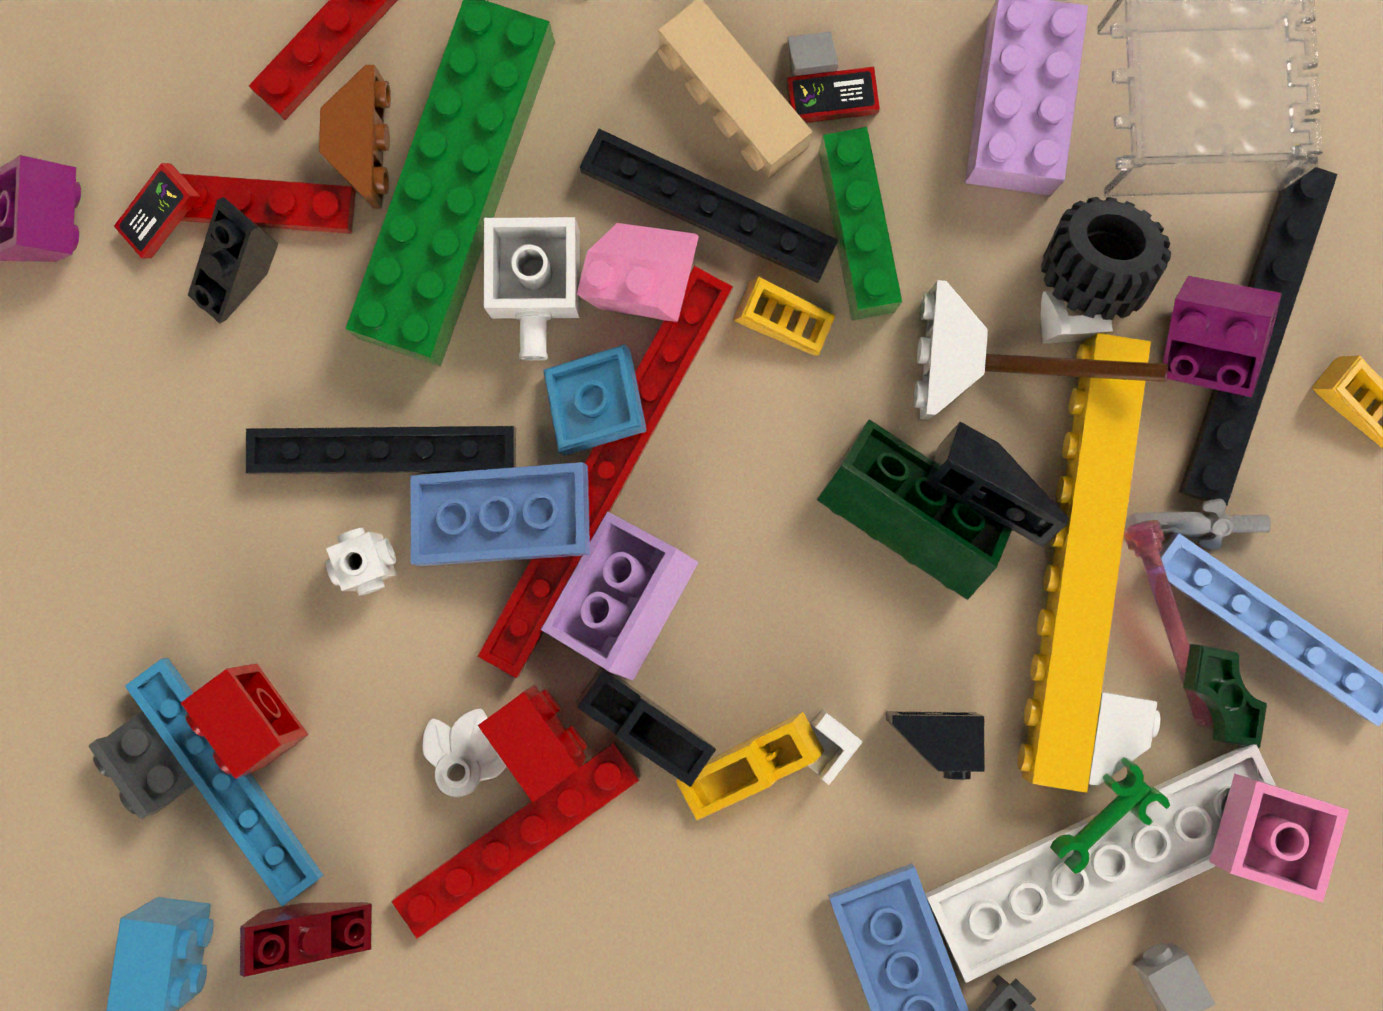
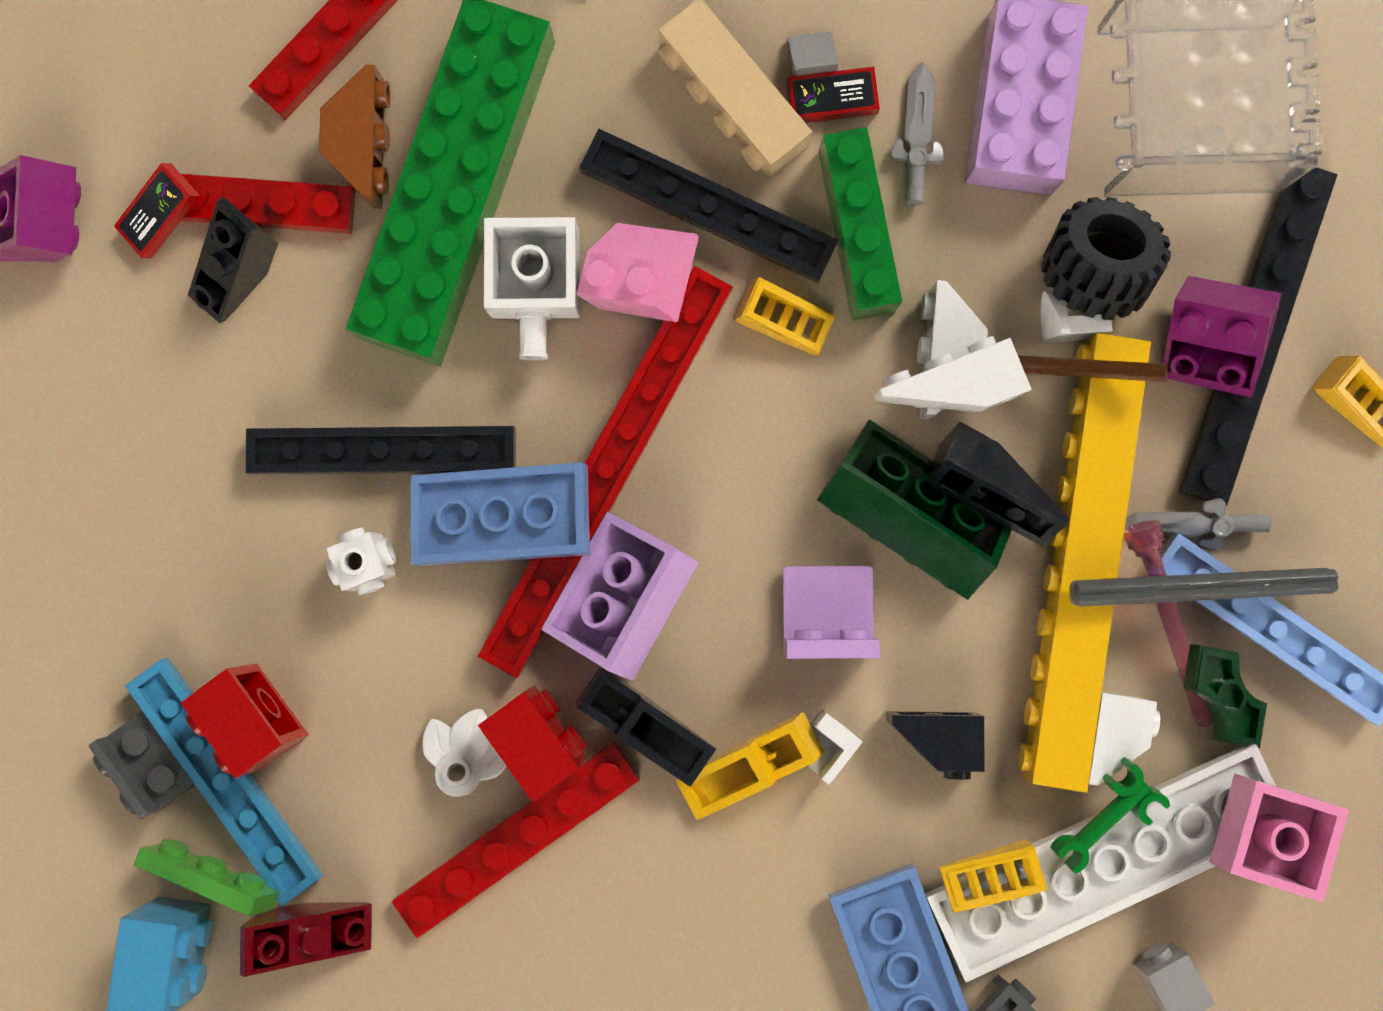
(207, 877): none -> bright green plate
(594, 400): dark azure tile -> none
(828, 612): none -> lavender bracket
(918, 134): none -> light grey sword
(969, 384): none -> white slope
(997, 893): none -> yellow slope
(1203, 587): none -> dark grey axle

